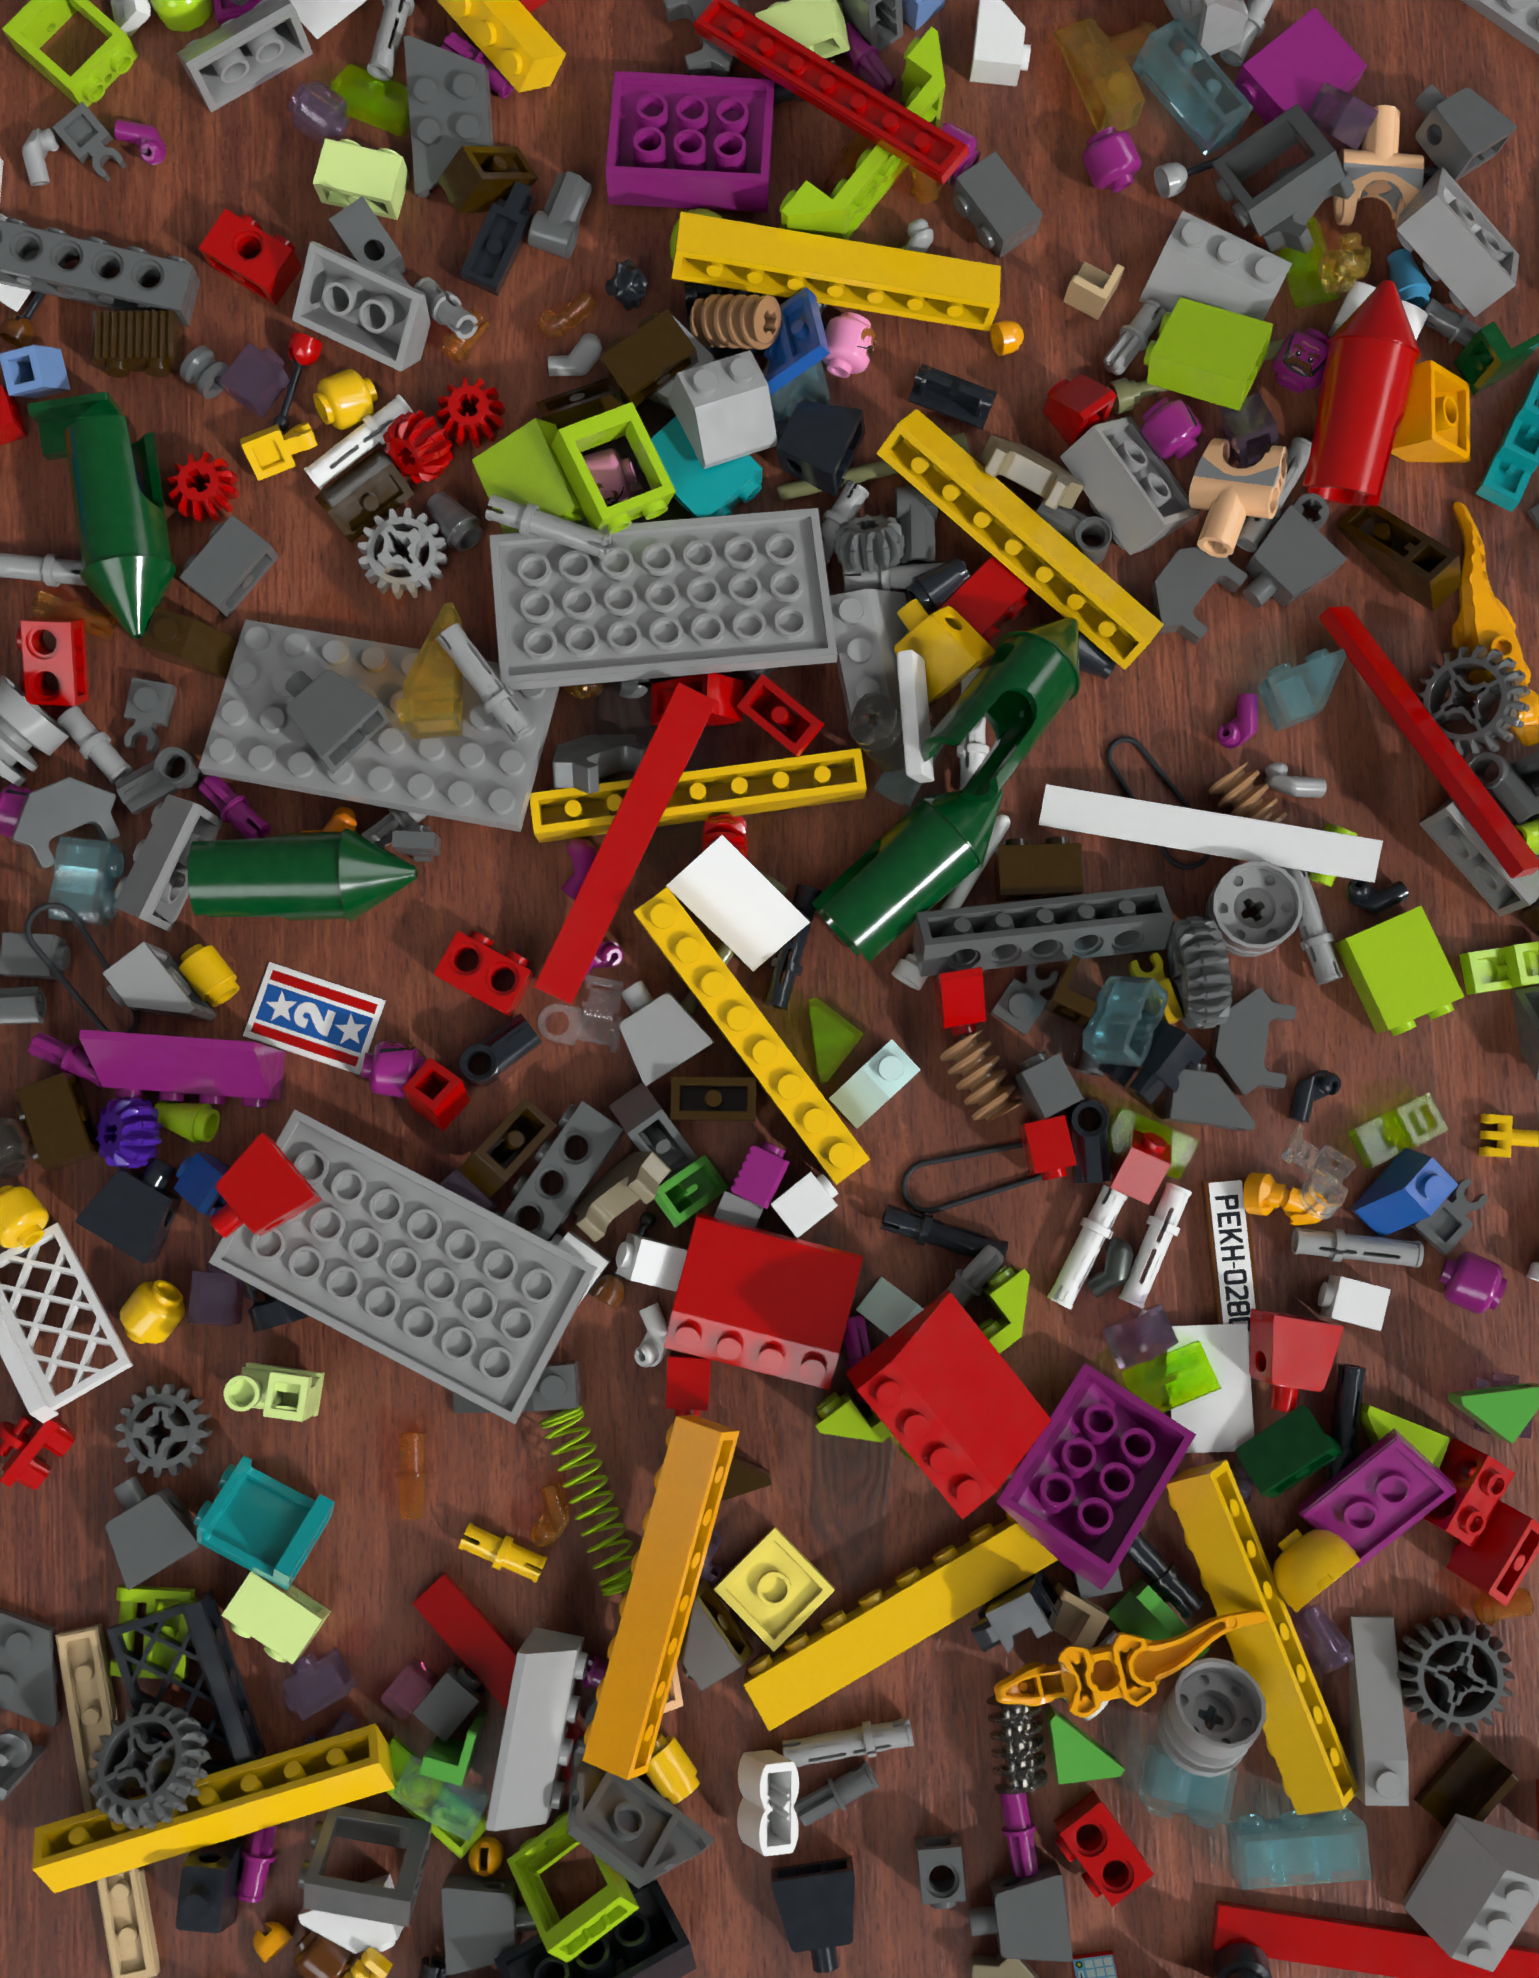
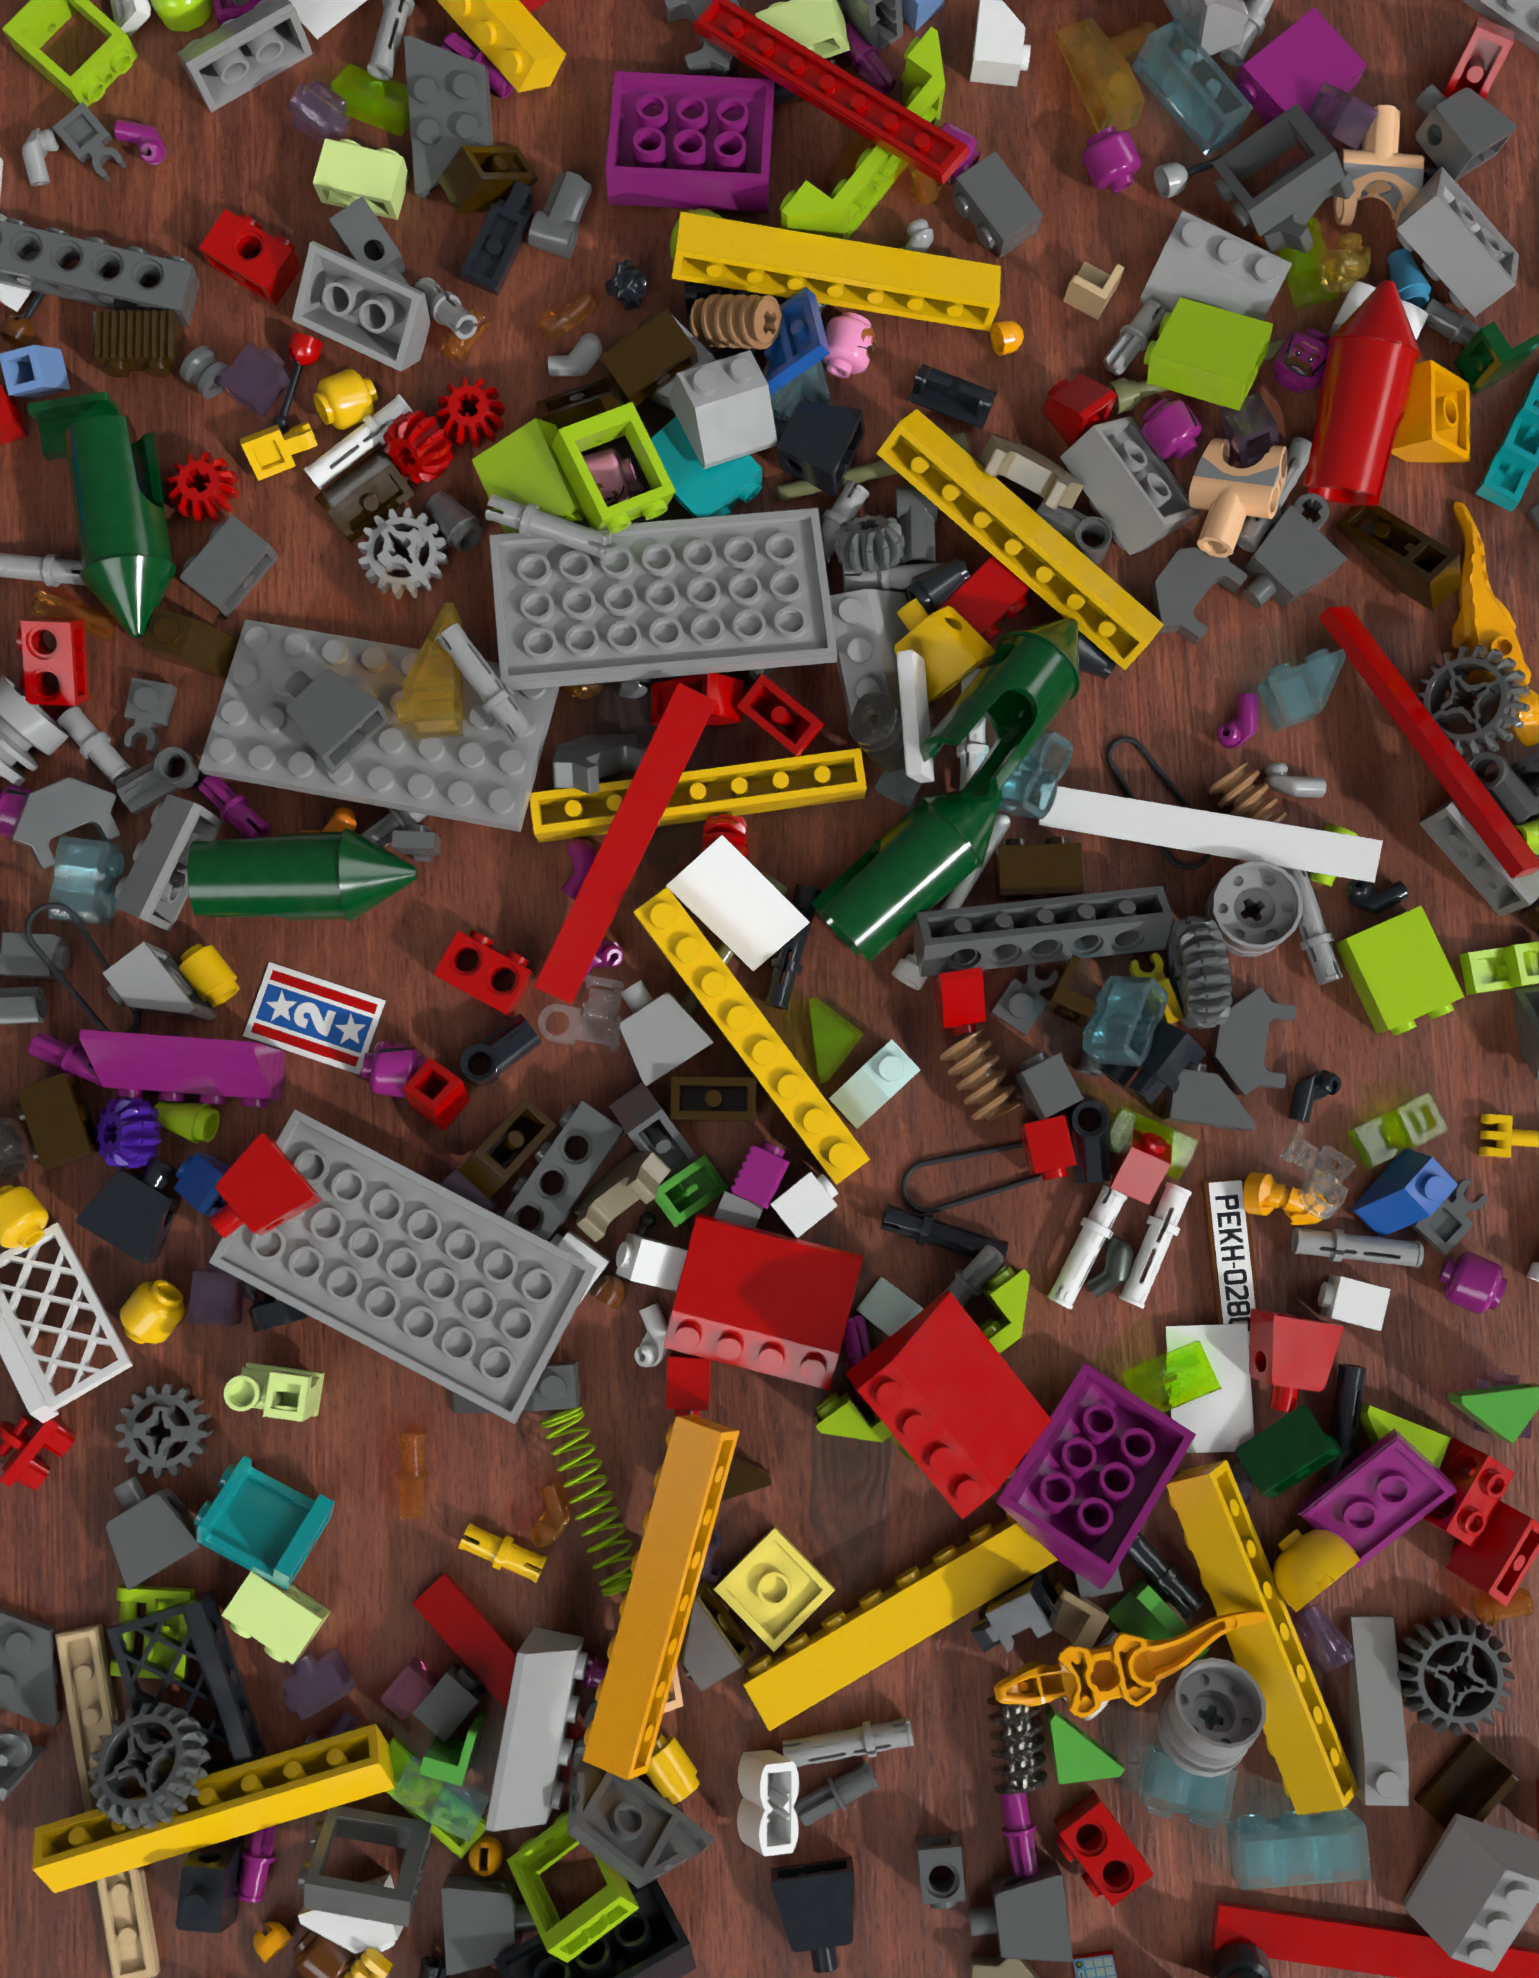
(1035, 781): none -> clear light blue brick
(1140, 1336): brick -> none
(1480, 58): none -> slope

